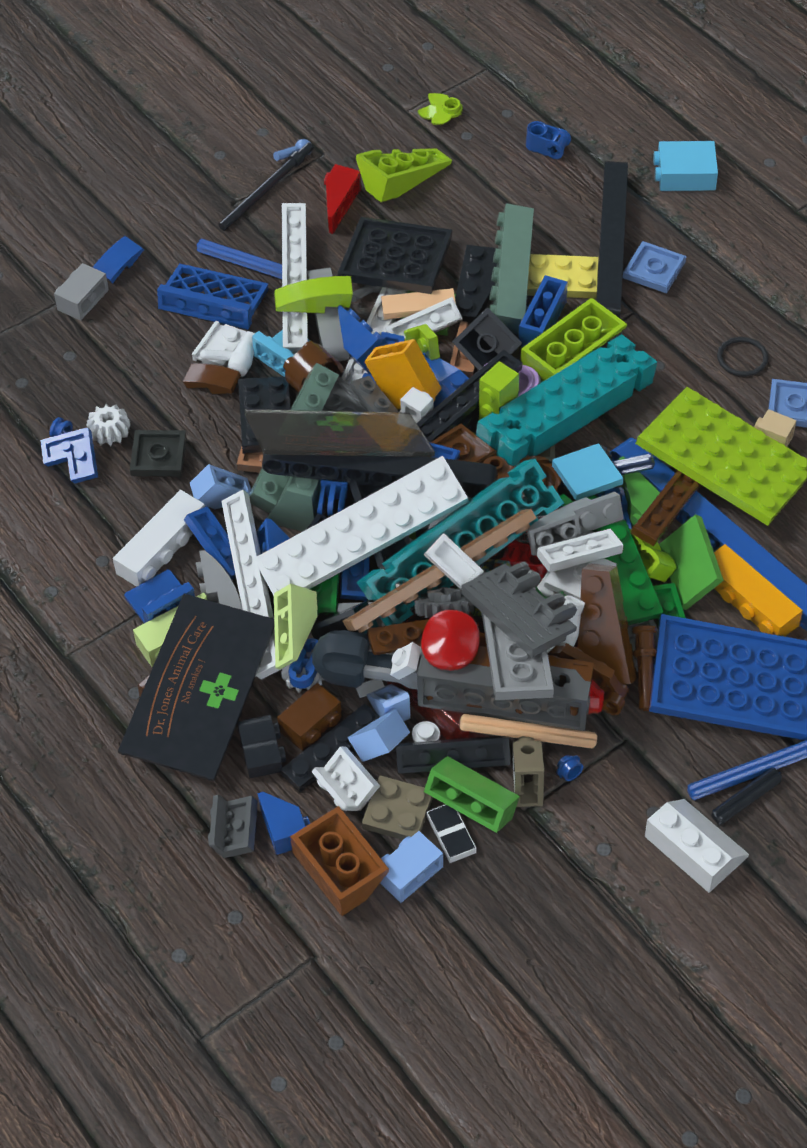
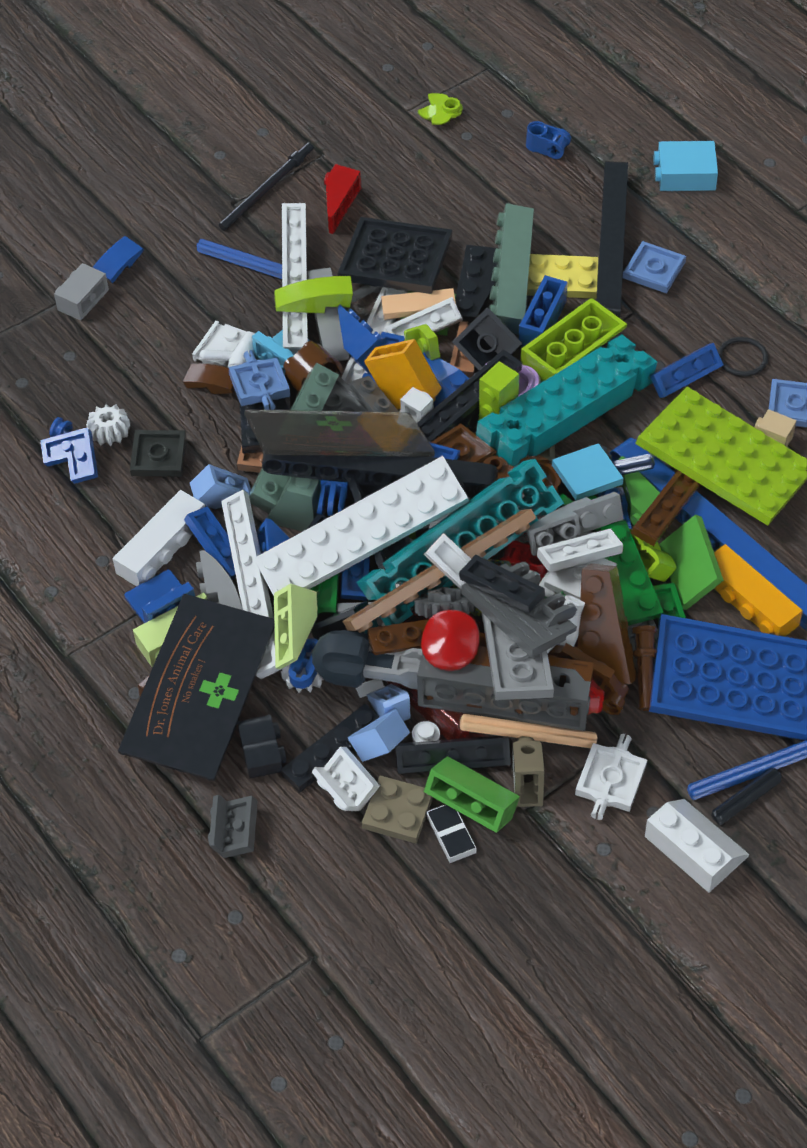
(211, 305): blue fence -> none
(259, 381): none -> medium blue plate
(281, 821): blue slope -> none
(285, 153): medium blue bar -> none
(310, 716): reddish brown brick -> none
(339, 860): dark orange slope -> none
(396, 173): lime wedge -> none
(405, 660): white plate -> none
(411, 866): light blue brick -> none
(502, 584): none -> black plate
(569, 767): blue plate -> none
(611, 777): none -> white plate
(686, 370): none -> blue plate

